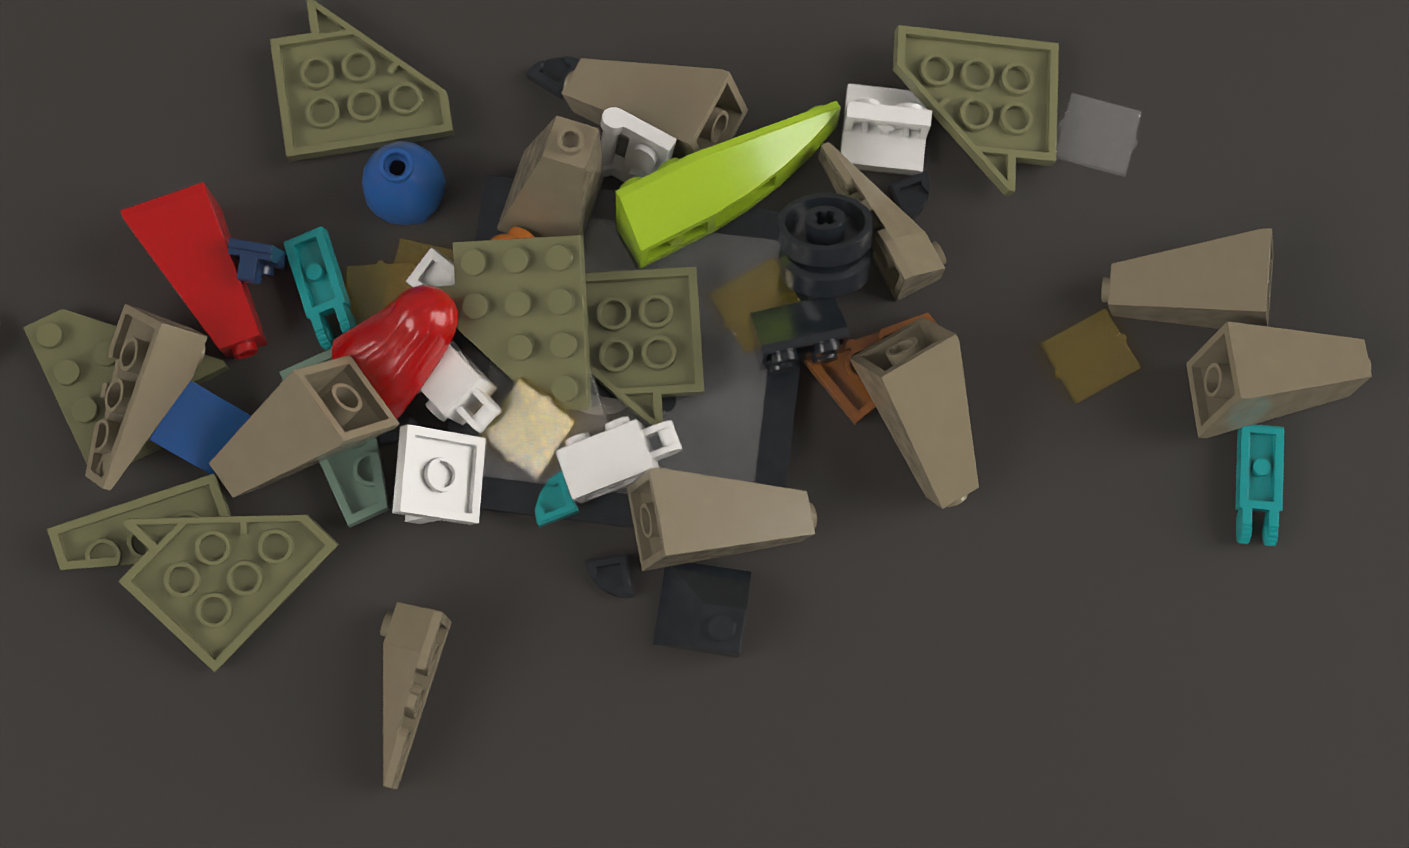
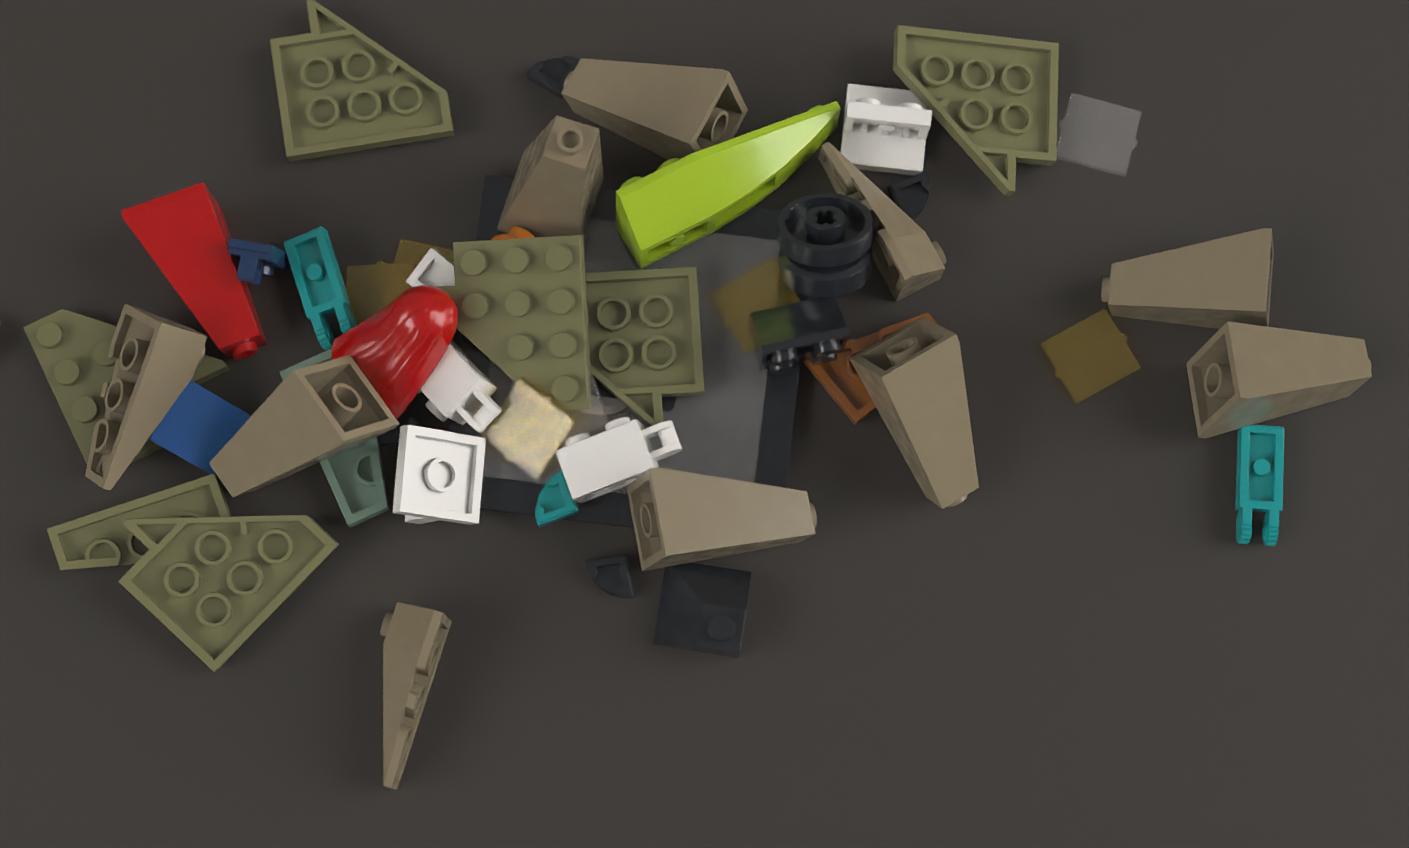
(408, 196): blue piece -> none
(646, 147): white plate -> none

